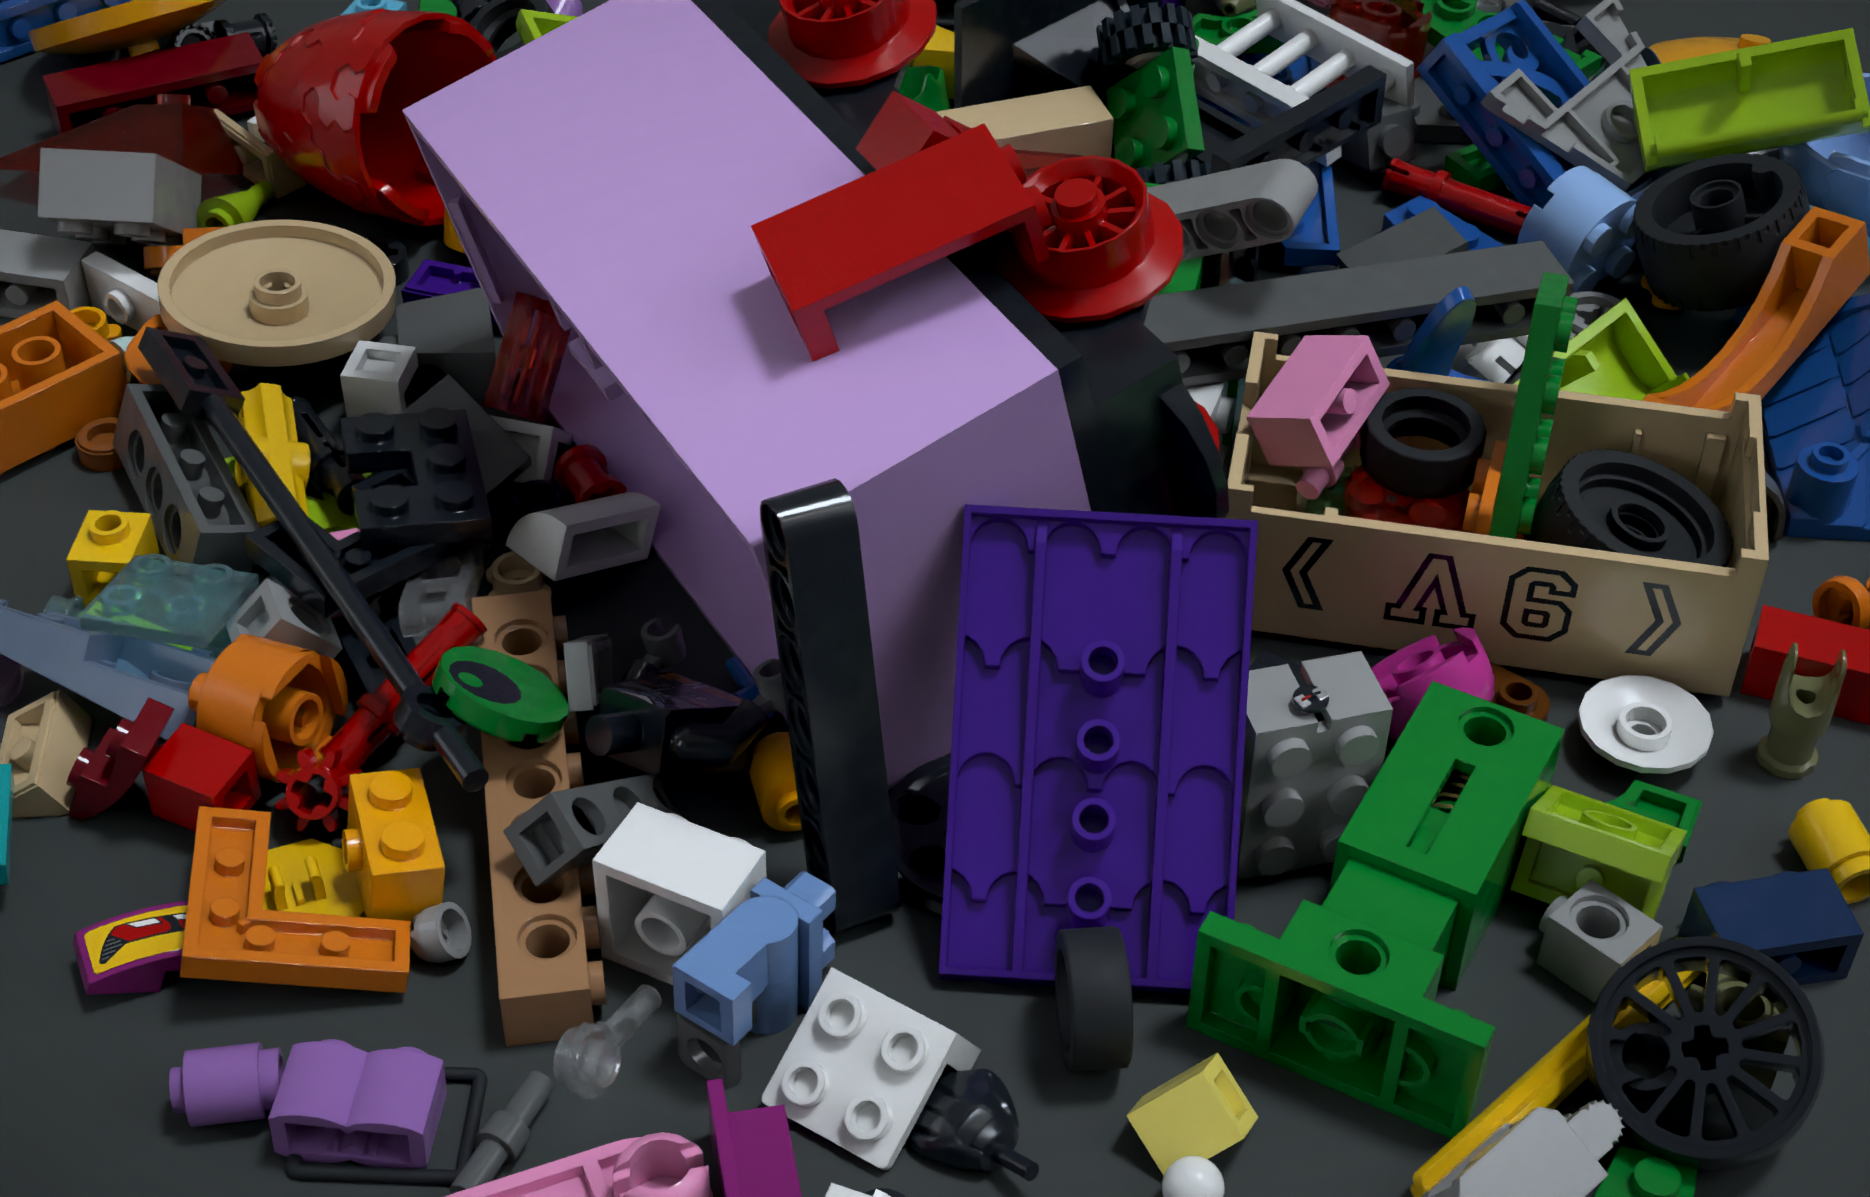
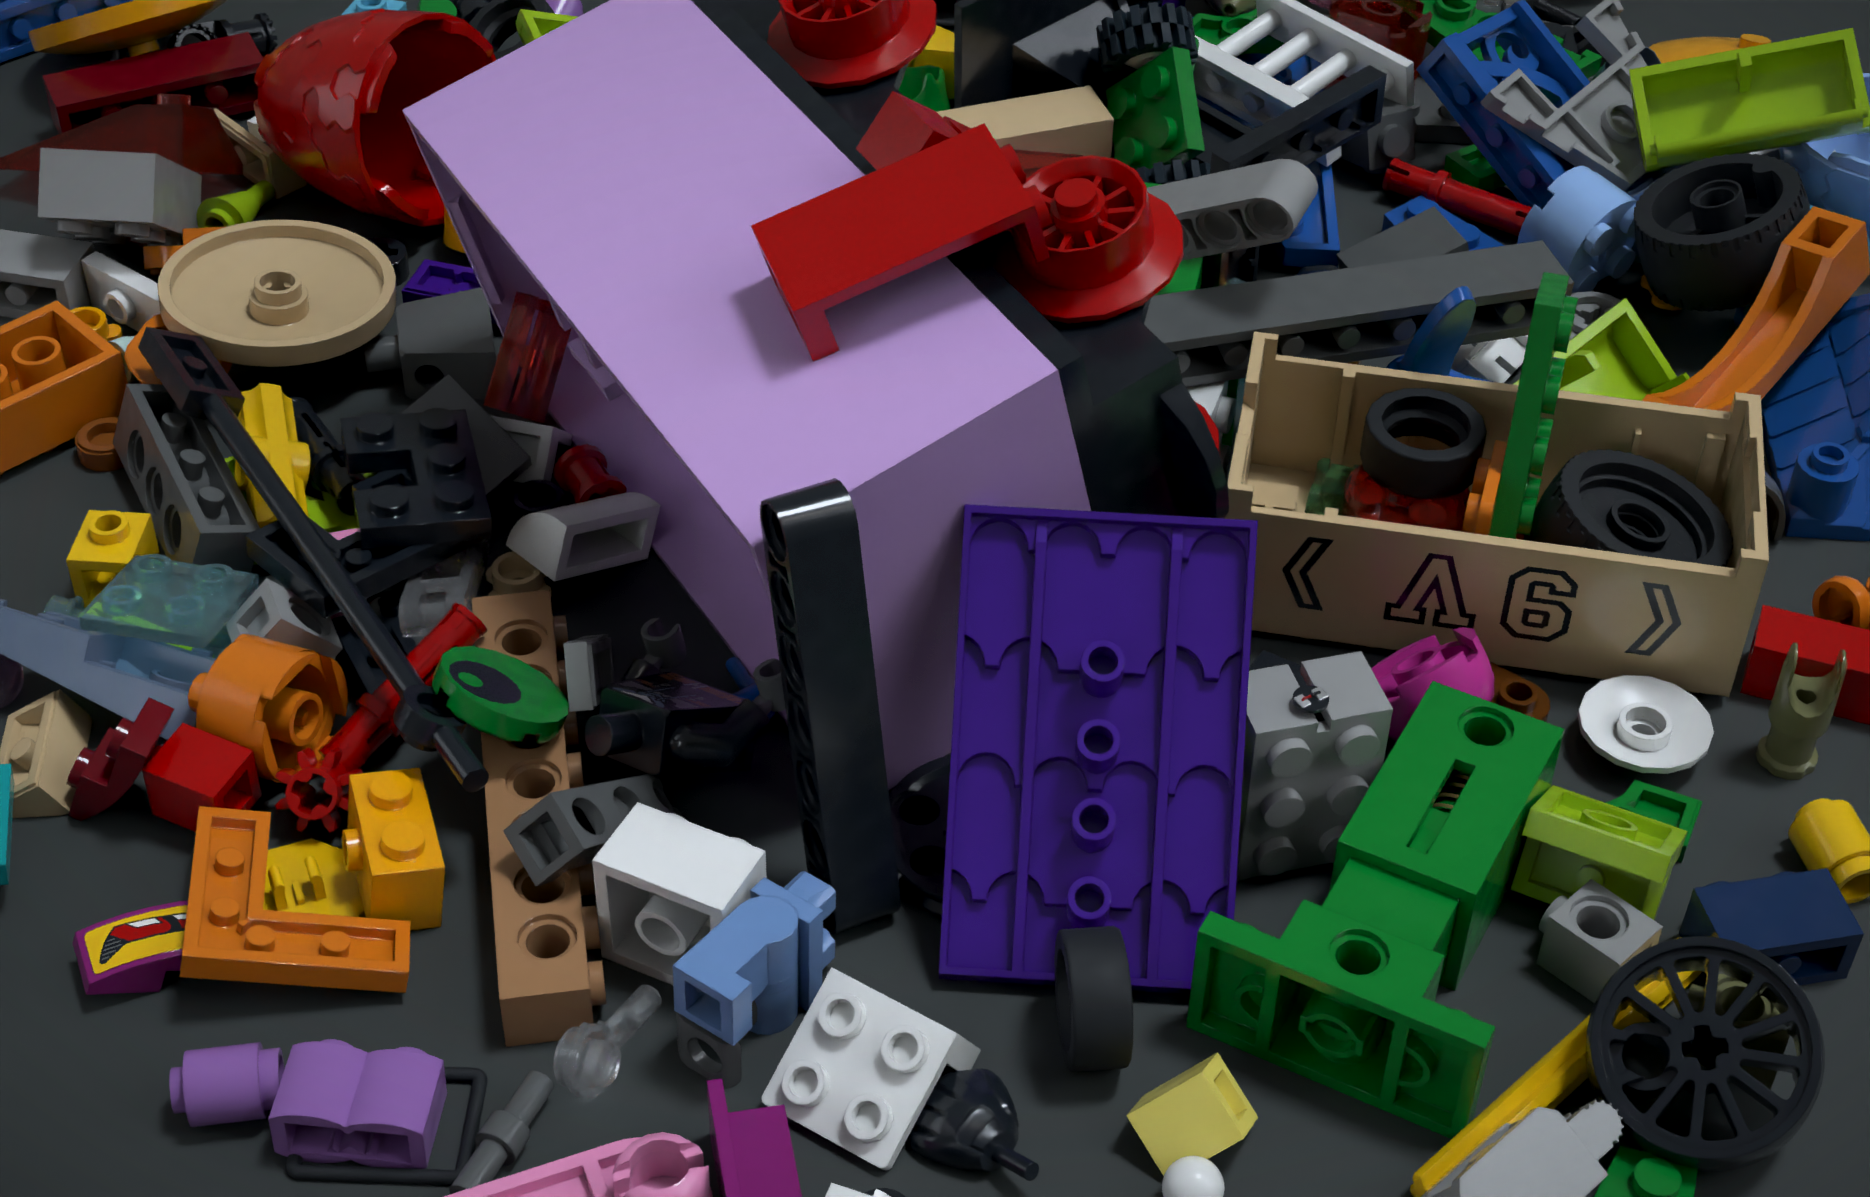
(377, 378): white panel -> none
(440, 933): light grey hinge -> none
(775, 782): light orange brick -> none
(1319, 407): bright pink brick -> none

